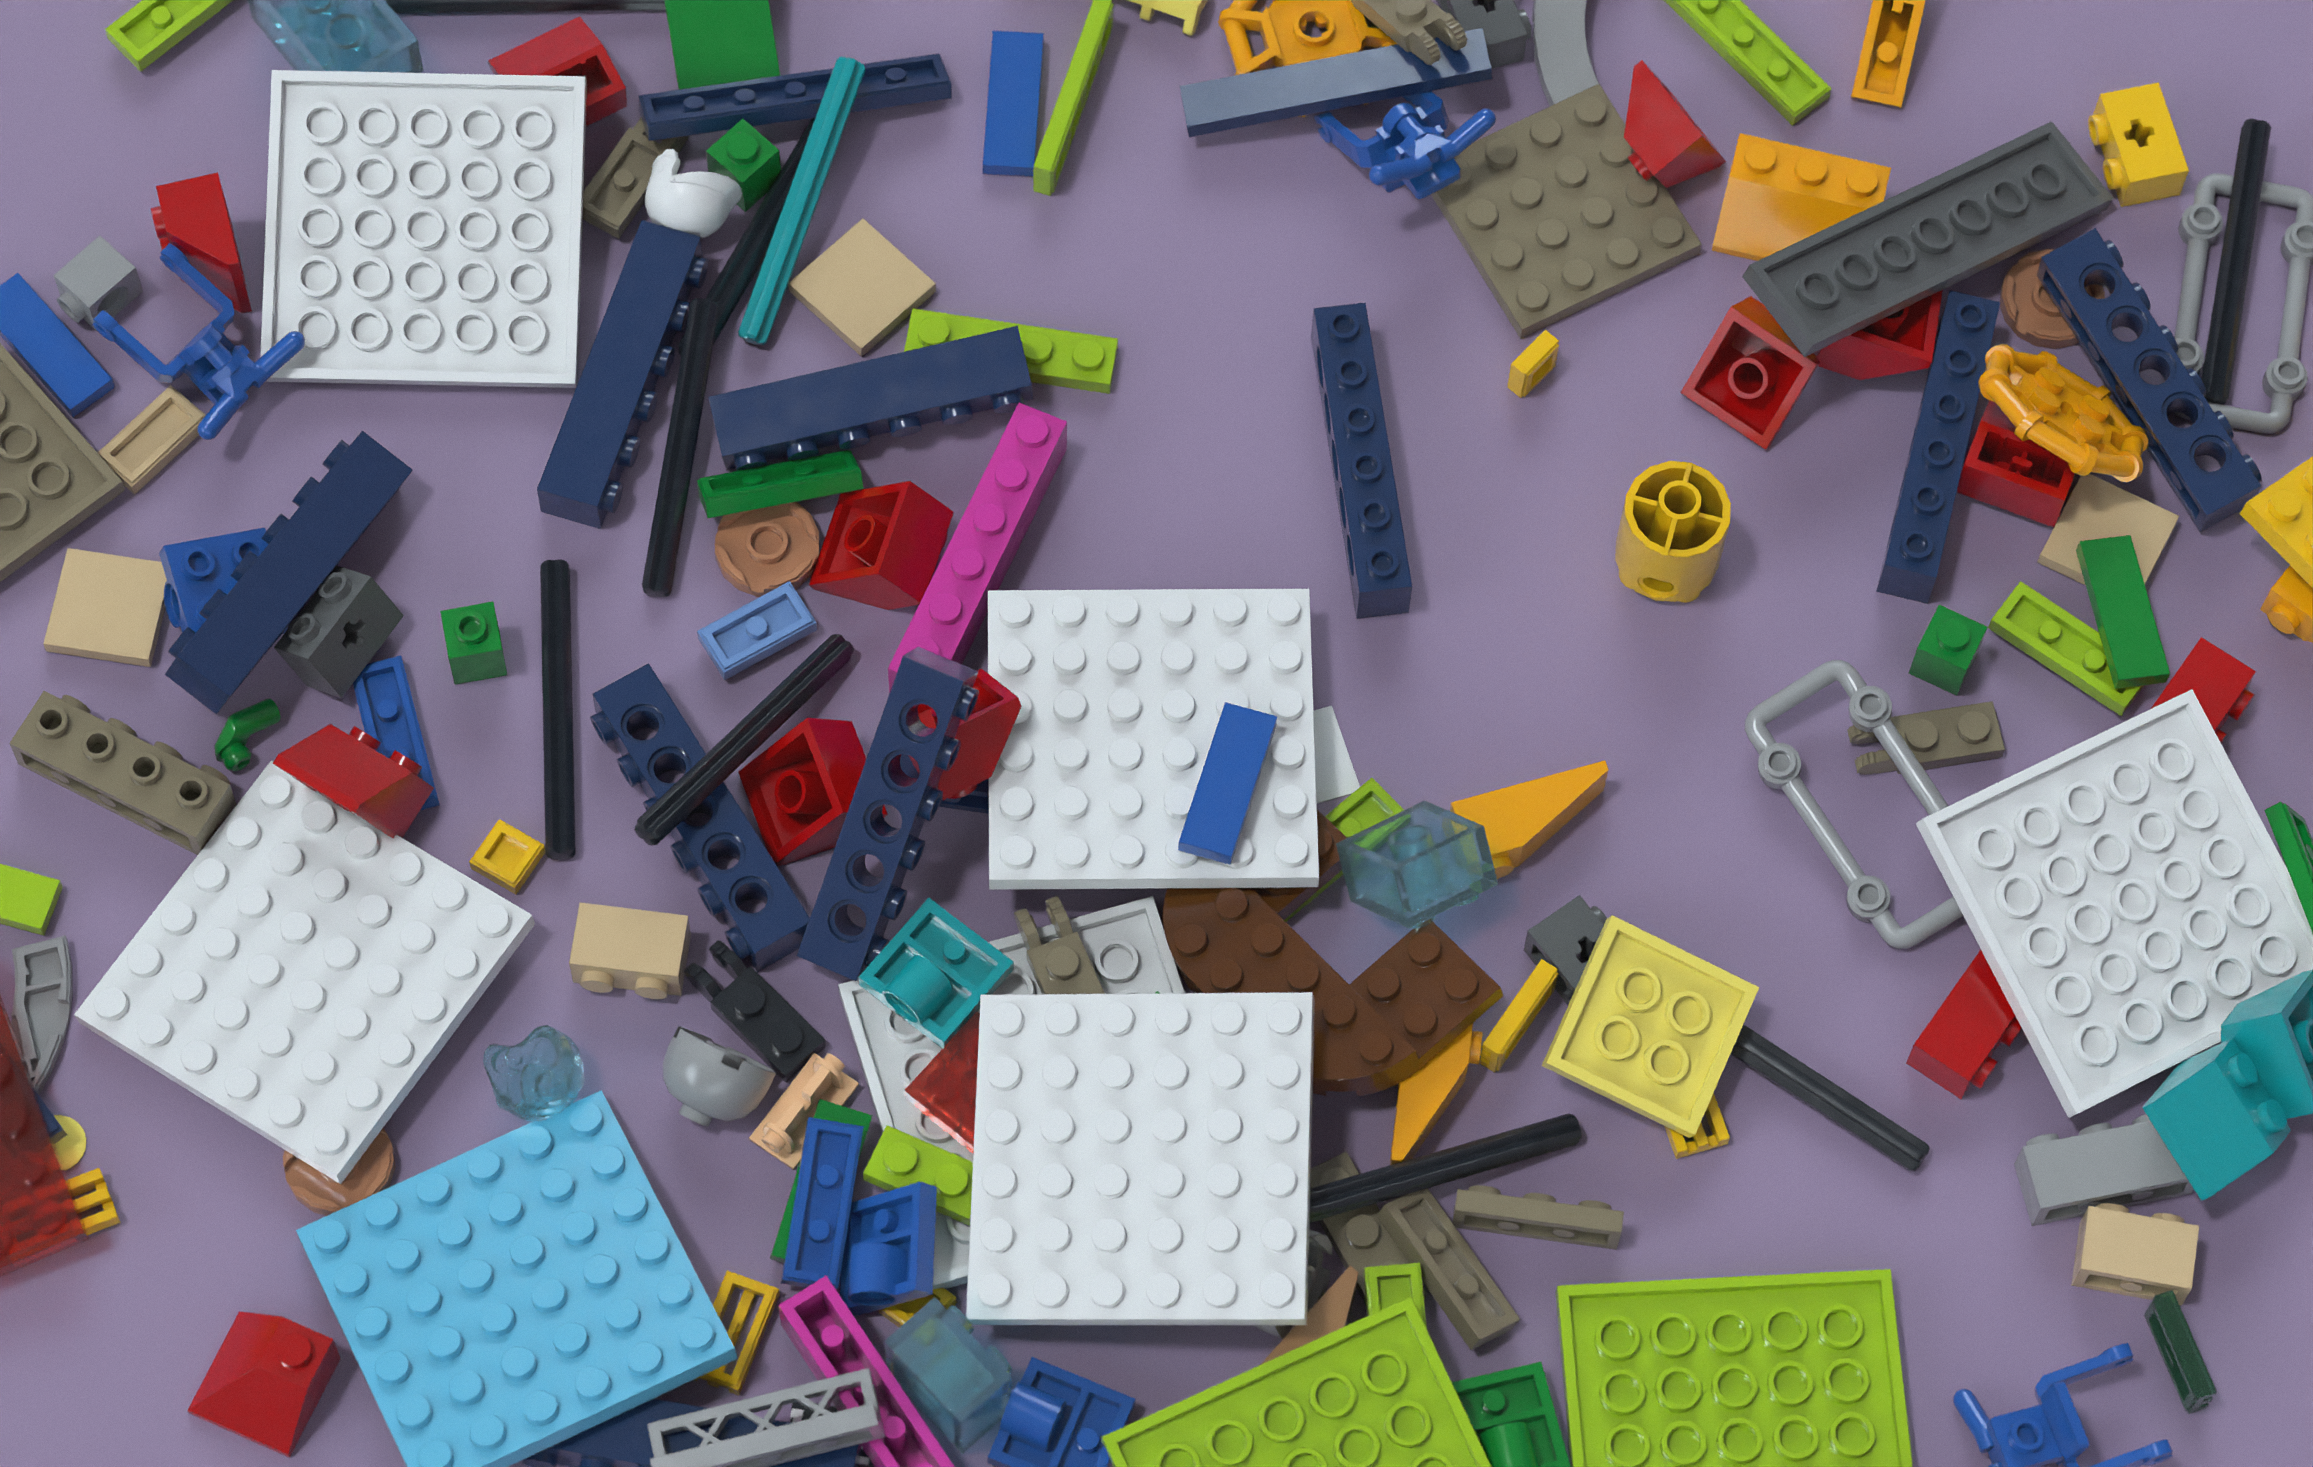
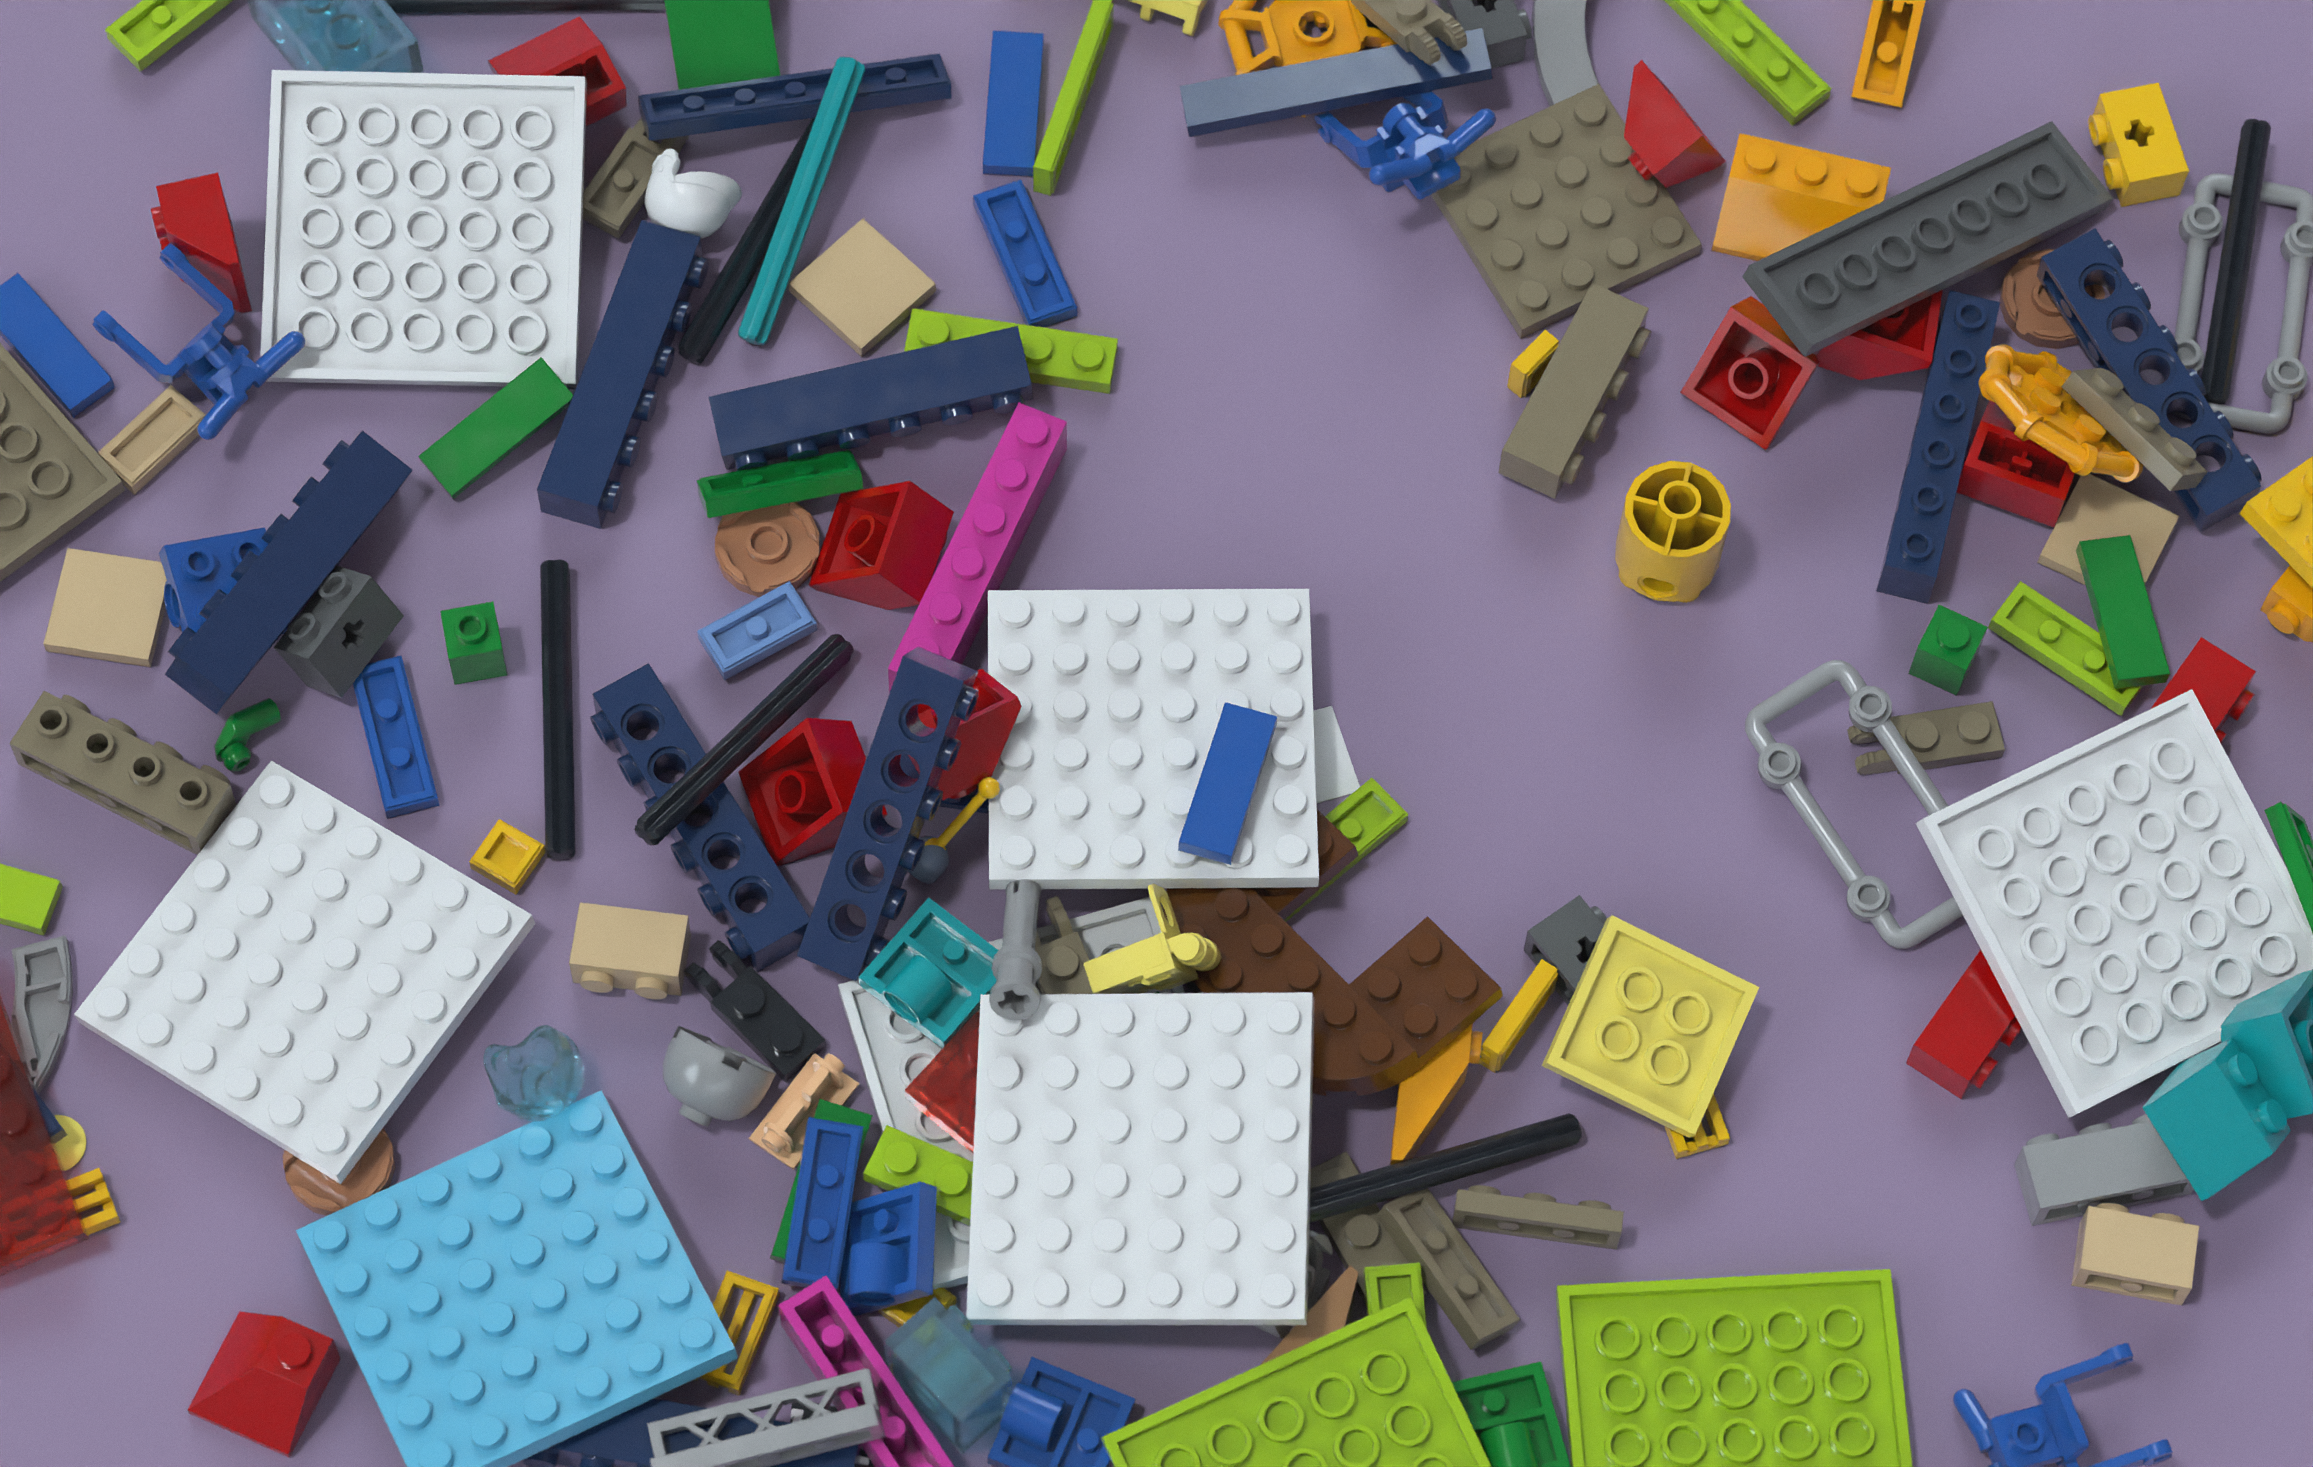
(96, 282): light grey brick -> none
(359, 777): red slope -> none
(496, 428): none -> green tile
(680, 448): black axle -> none
(748, 160): green brick -> none
(935, 853): none -> hinge
(1017, 962): none -> light grey pin
(1025, 255): none -> blue tile
(1154, 962): none -> light yellow piece
(1361, 461): dark blue brick -> none
(1417, 864): clear light blue brick -> none
(1531, 812): light orange slope -> none
(1574, 391): none -> dark tan brick
(1830, 1099): black axle -> none
(2135, 428): none -> dark tan plate
(2180, 1352): clear green tile -> none

